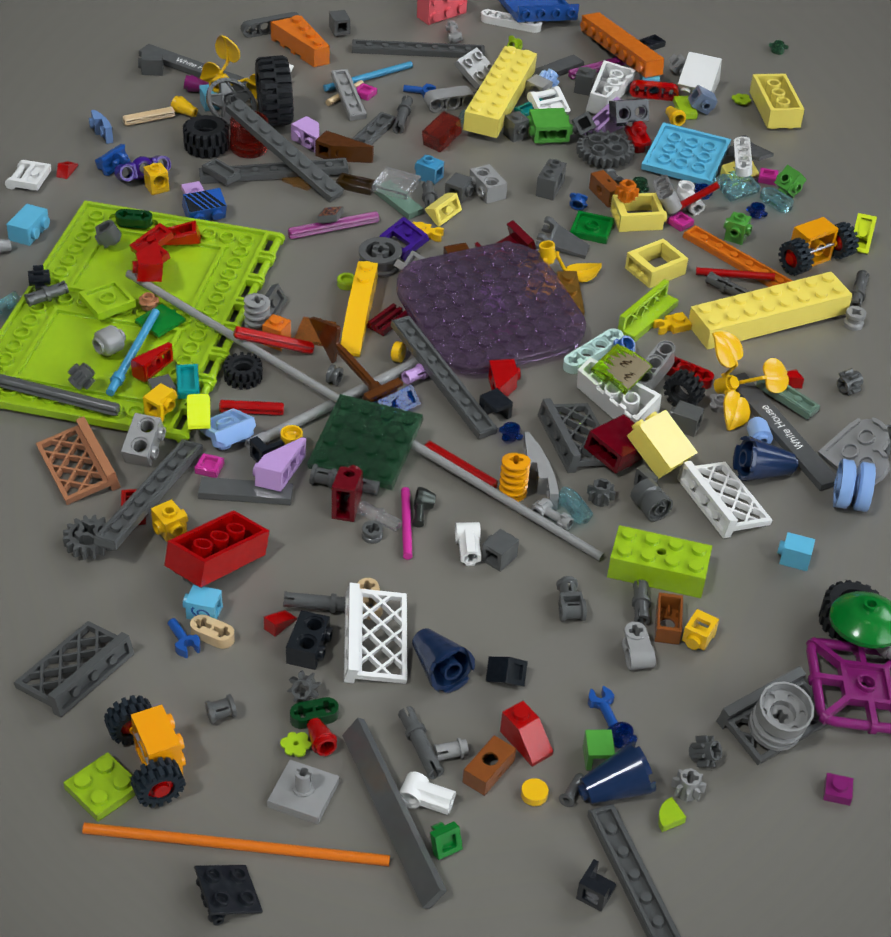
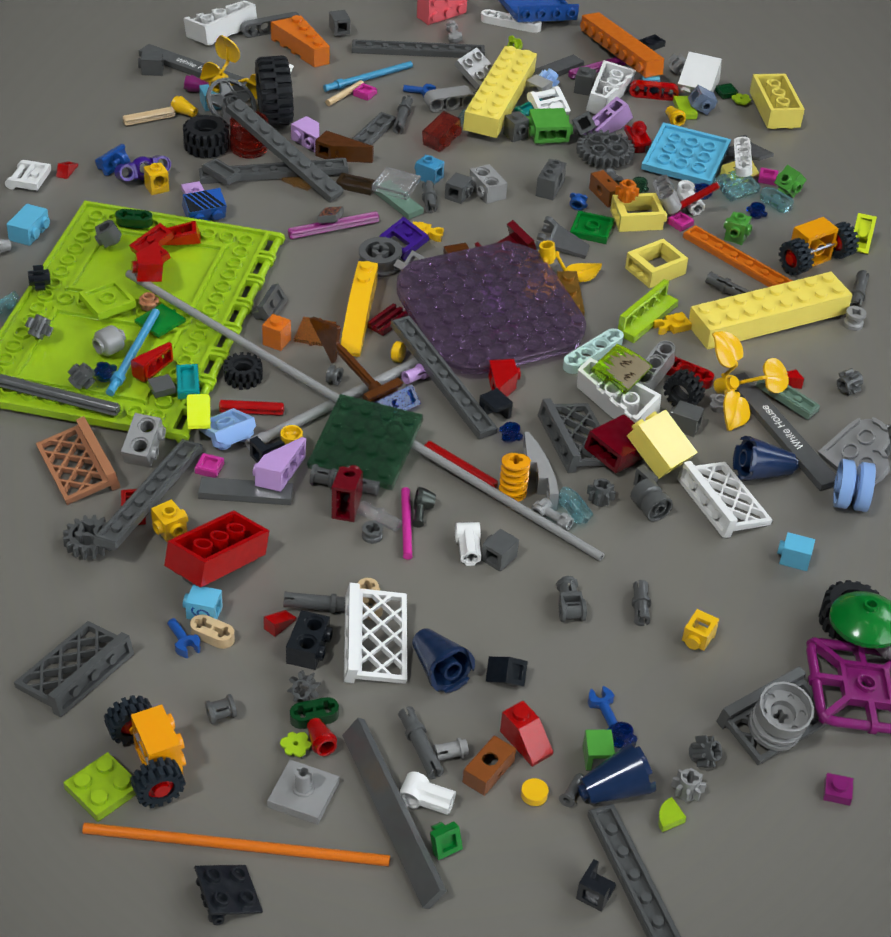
(39, 326): none -> dark grey gear
(46, 293): dark grey pin -> none
(101, 126): medium blue slope -> none
(104, 371): none -> clear blue plate
(159, 401): yellow brick -> none
(221, 21): none -> white wedge
(256, 310): light grey piece -> none
(273, 340): red axle -> none
(345, 281): lime tile -> none
(348, 94): light grey tile -> none
(444, 208): light yellow slope -> none
(626, 341): blue plate -> none
(629, 107): black brick -> none
(637, 647): light grey piece -> none
(660, 560): lime brick -> none
(670, 608): dark orange piece -> none
(726, 90): none -> dark green tile
(736, 274): red bar -> none
(759, 429): light blue brick -> none
(778, 47): clear green plate -> none

